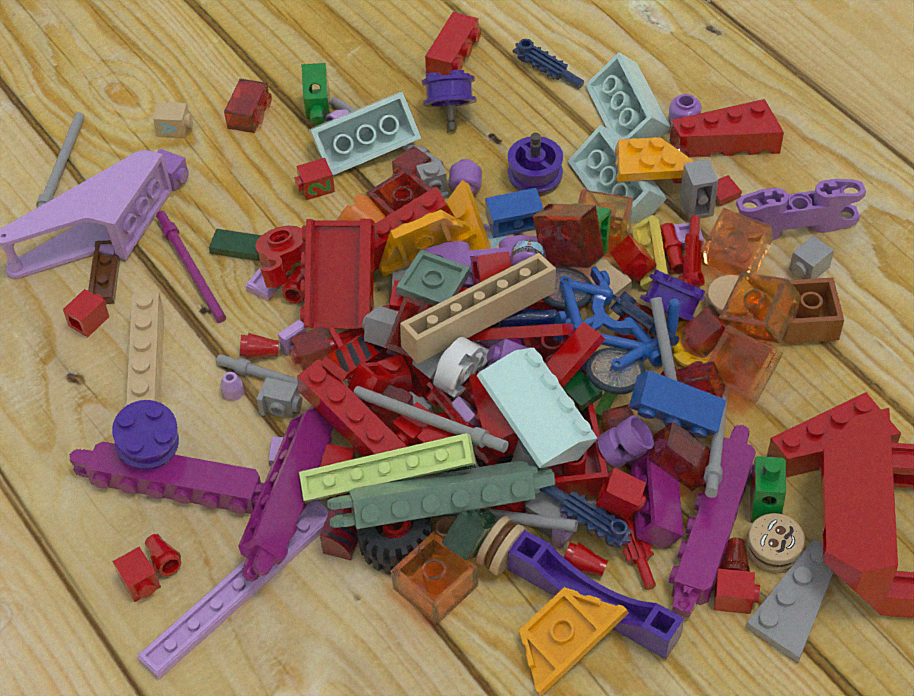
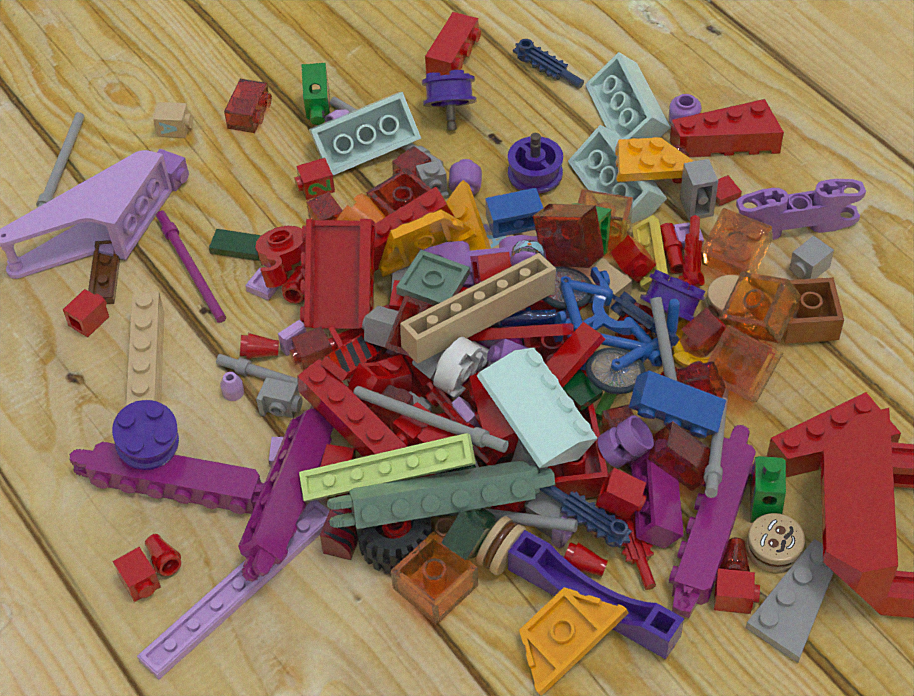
(323, 208): none -> clear red brick

